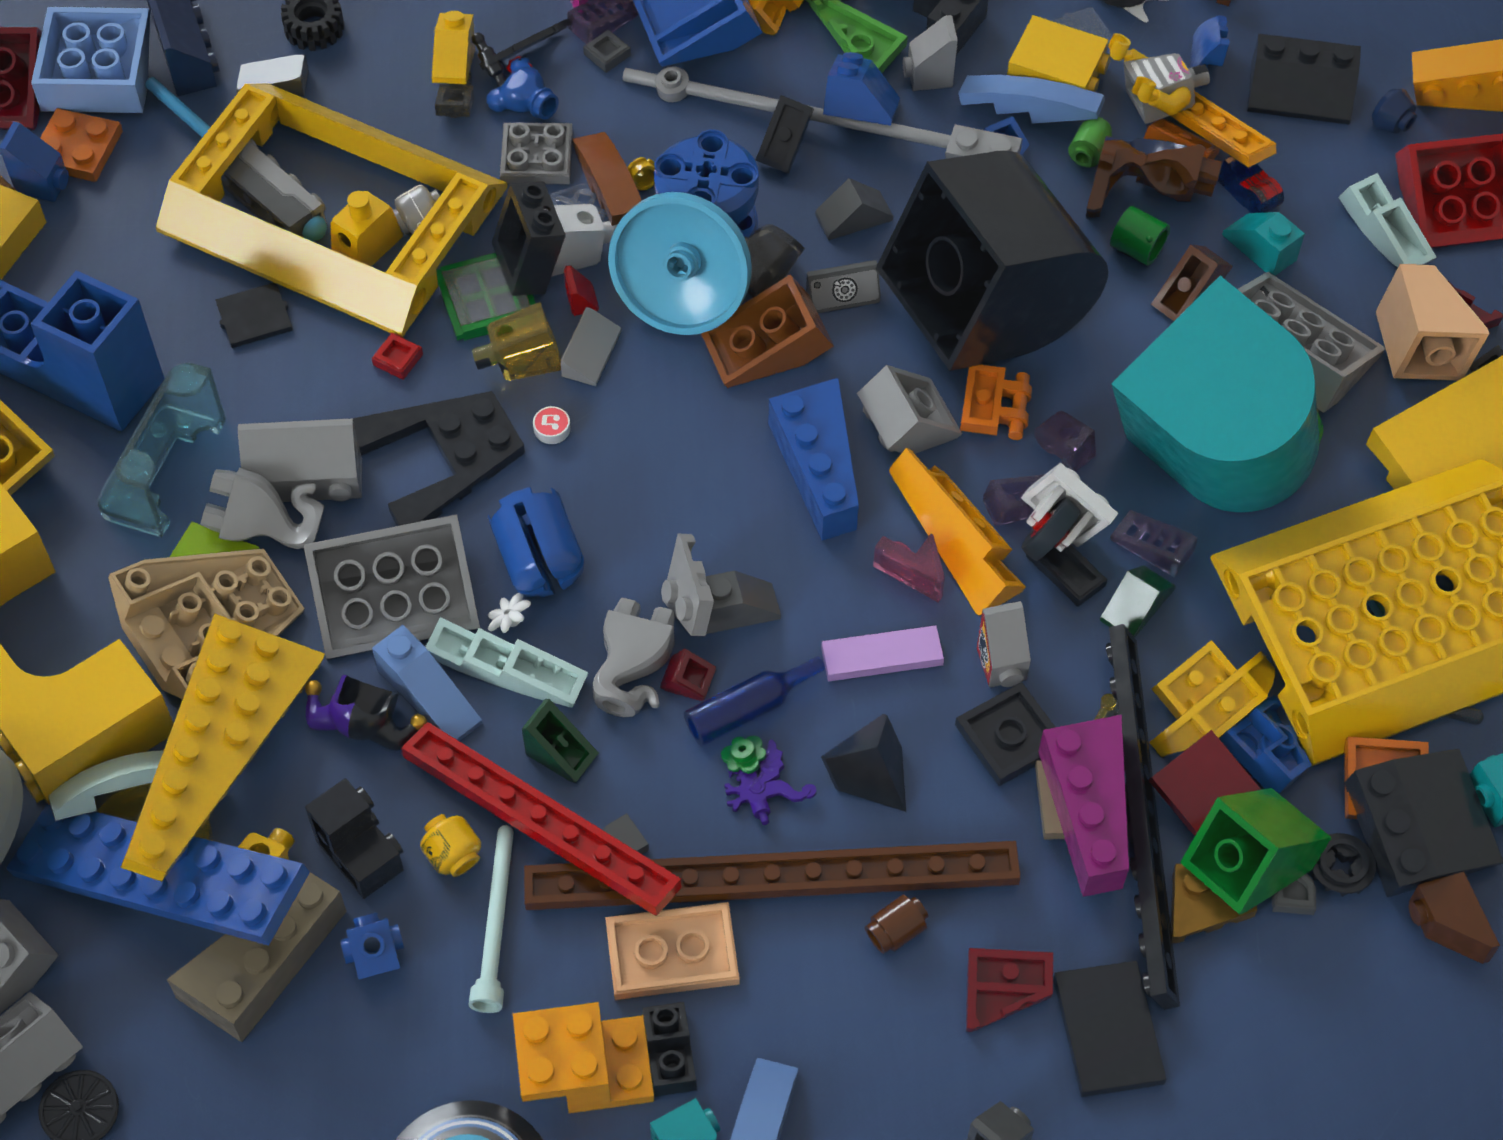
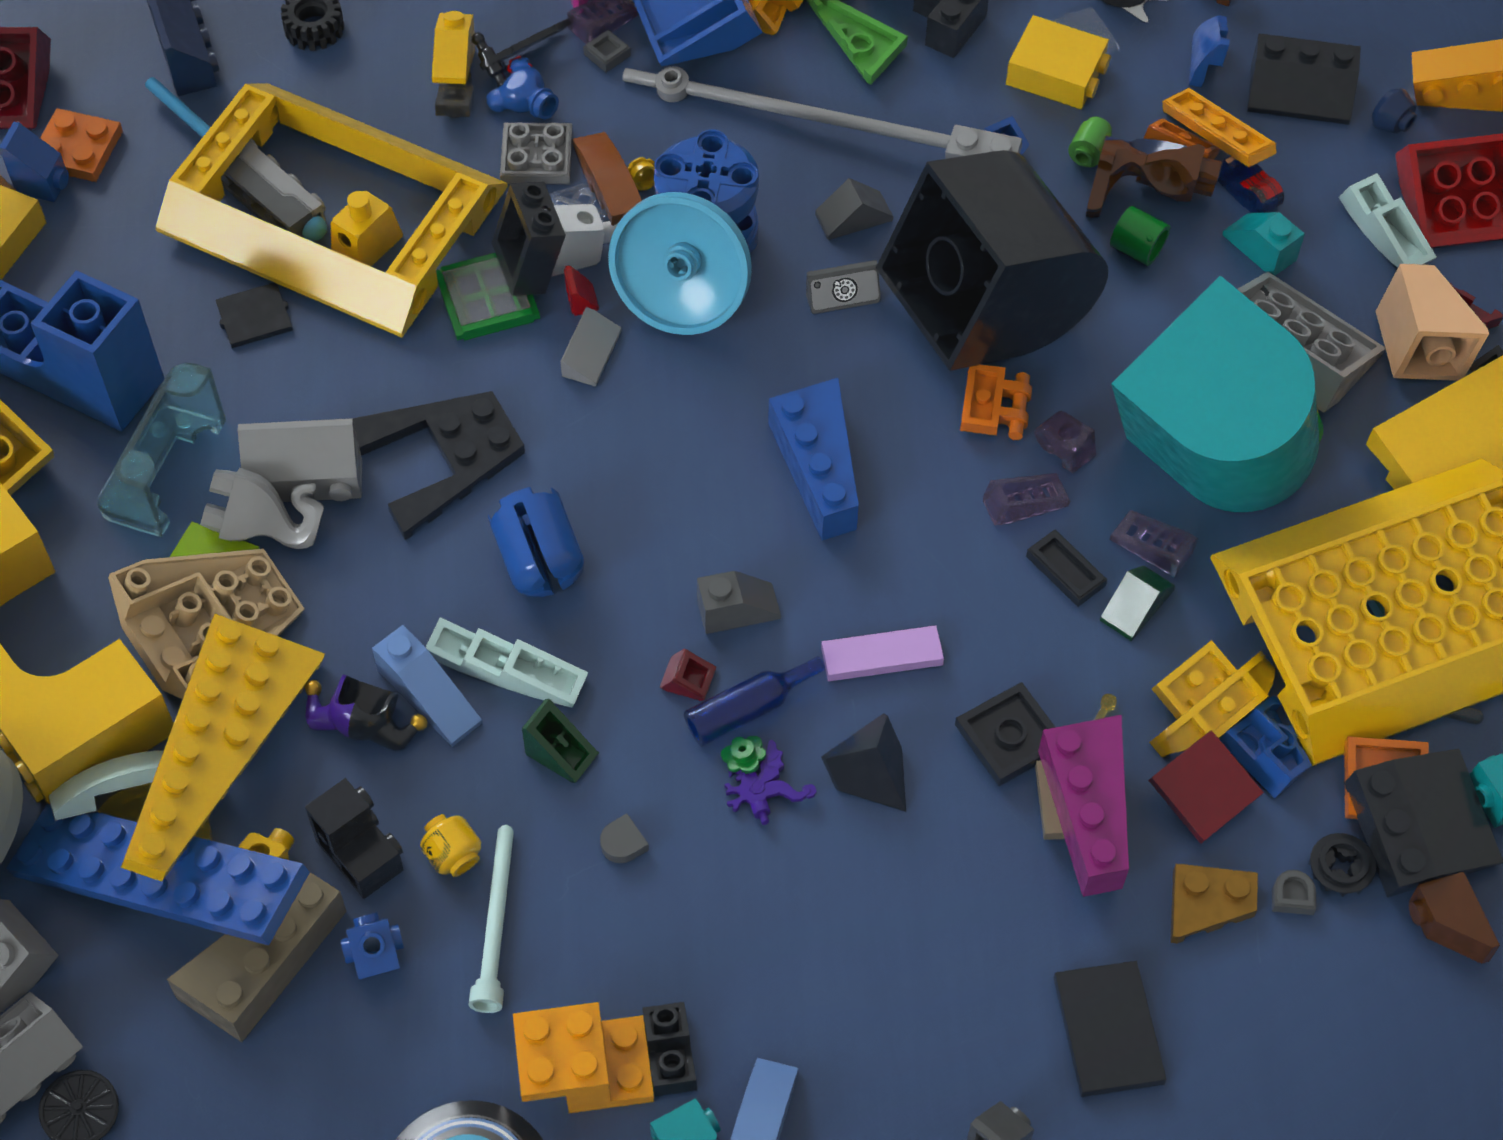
(93, 60): light blue slope -> none
(284, 72): slope -> none
(390, 579): light grey slope -> none
(397, 356): red tile -> none
(413, 207): light grey head -> none
(509, 614): white plant -> none
(520, 345): clear yellow torso -> none
(542, 818): red plate -> none
(551, 425): tile -> none
(634, 651): light grey hips -> none
(672, 951): light nougat tile -> none
(687, 588): light grey wing -> none
(768, 335): dark orange slope -> none
(772, 256): clear smoke slope -> none
(784, 134): black hinge -> none
(792, 874): reddish brown plate -> none
(859, 91): blue slope -> none
(897, 923): reddish brown brick -> none
(907, 411): light grey slope -> none
(917, 570): clear pink slope -> none
(932, 56): light grey slope -> none
(960, 531): light orange wedge -> none
(1004, 645): light grey slope -> none
(1005, 983): dark red wing -> none
(1042, 98): medium blue slope -> none
(1063, 512): white plate -> none
(1143, 827): black plate -> none
(1159, 83): torso -> none
(1189, 279): reddish brown slope -> none
(1253, 847): green slope -> none

